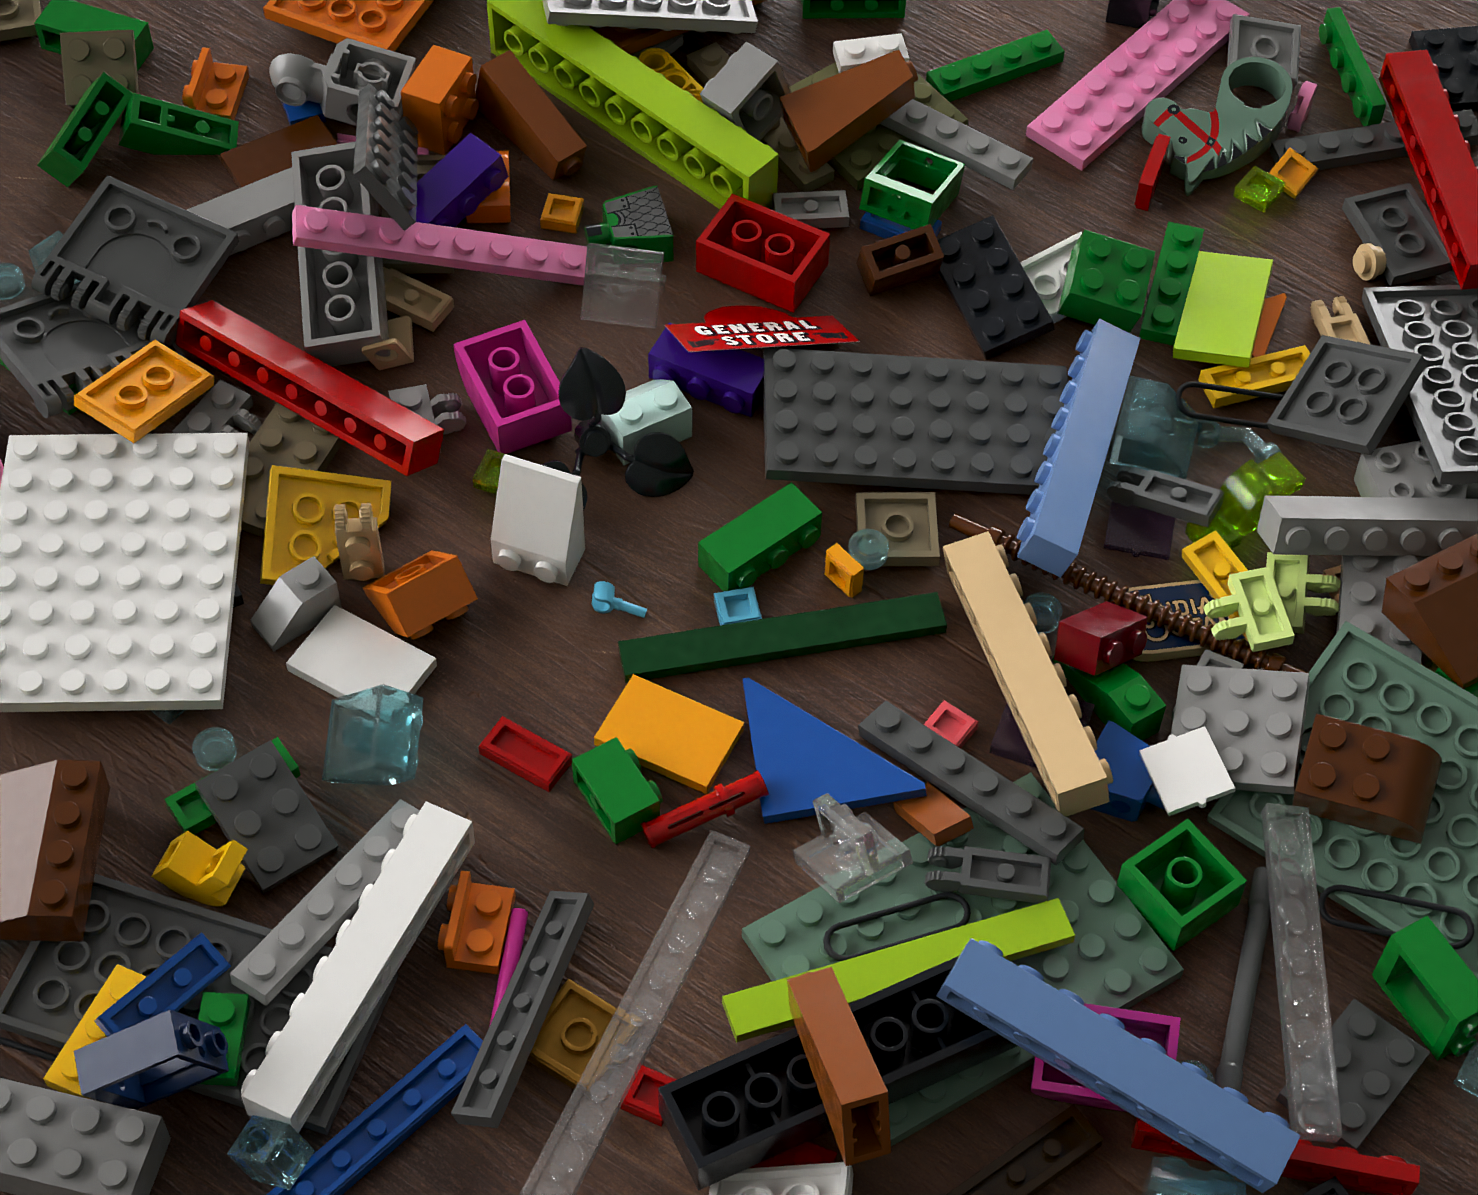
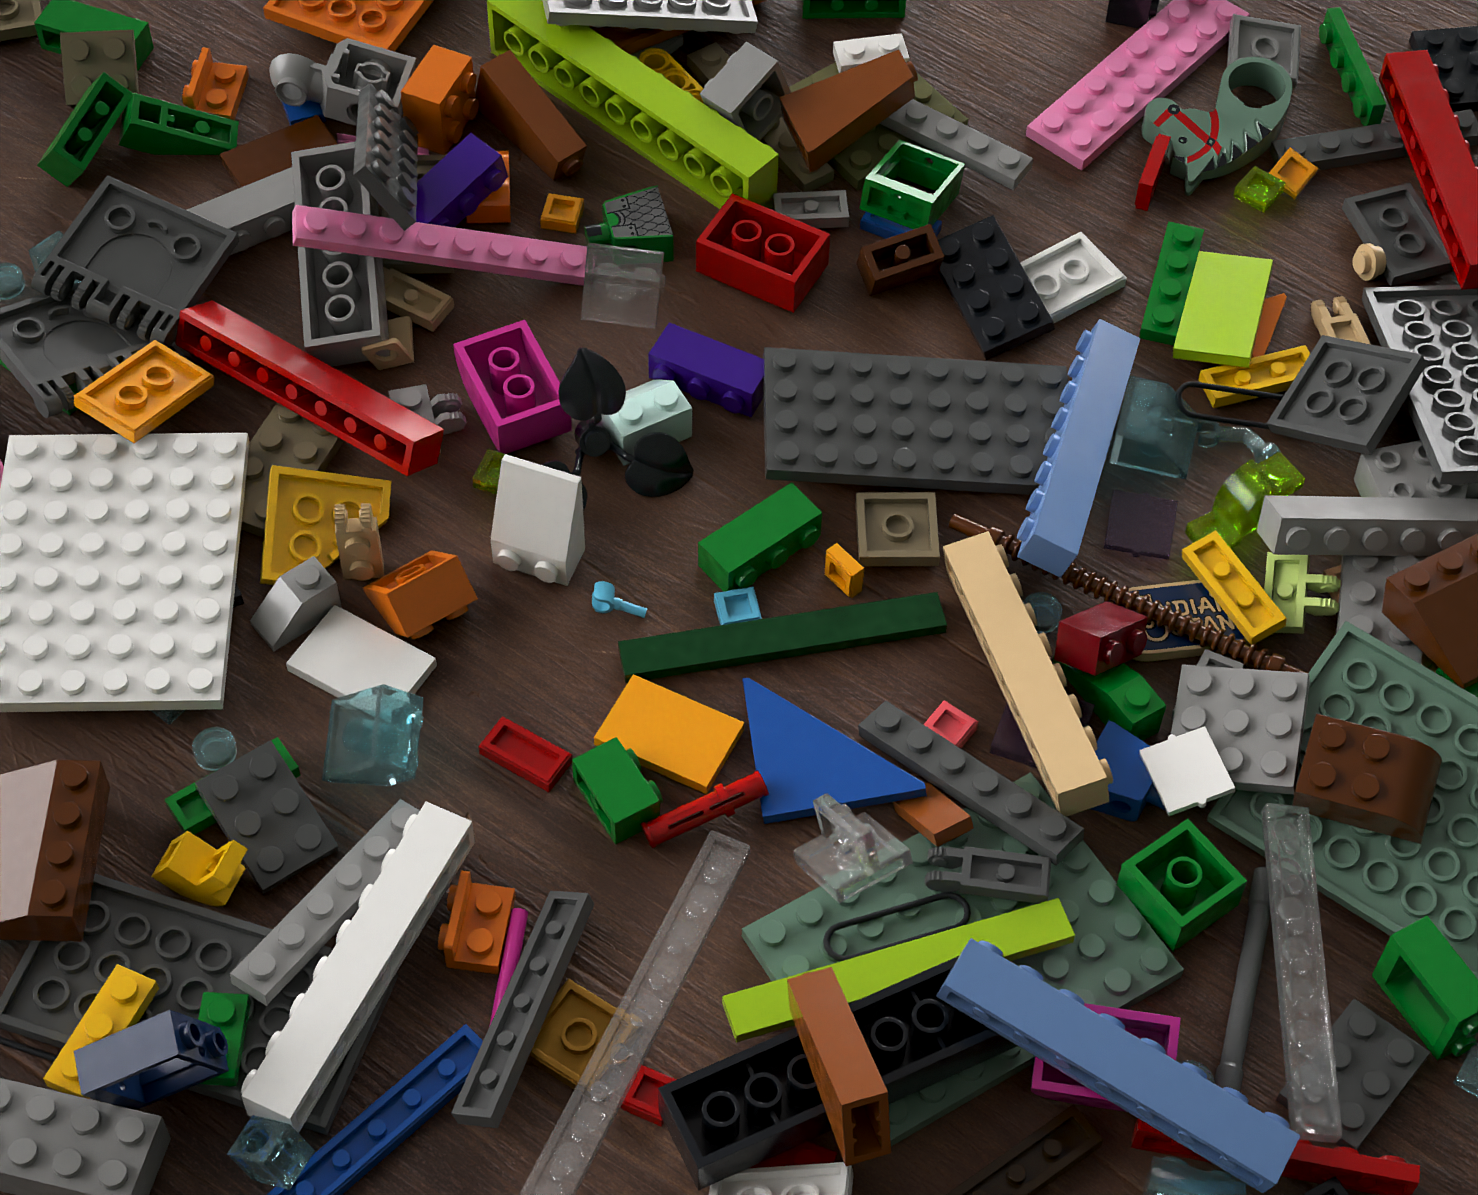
(167, 987): blue tile -> none
(221, 411): light grey hinge -> none
(757, 328): red sticker -> none
(869, 548): clear light blue tile -> none
(996, 66): green plate -> none
(1106, 281): green brick -> none
(1166, 495): dark grey hinge -> none
(1259, 611): yellowish green hinge -> none
(1303, 106): bright pink tile -> none
(1394, 898): black piece -> none

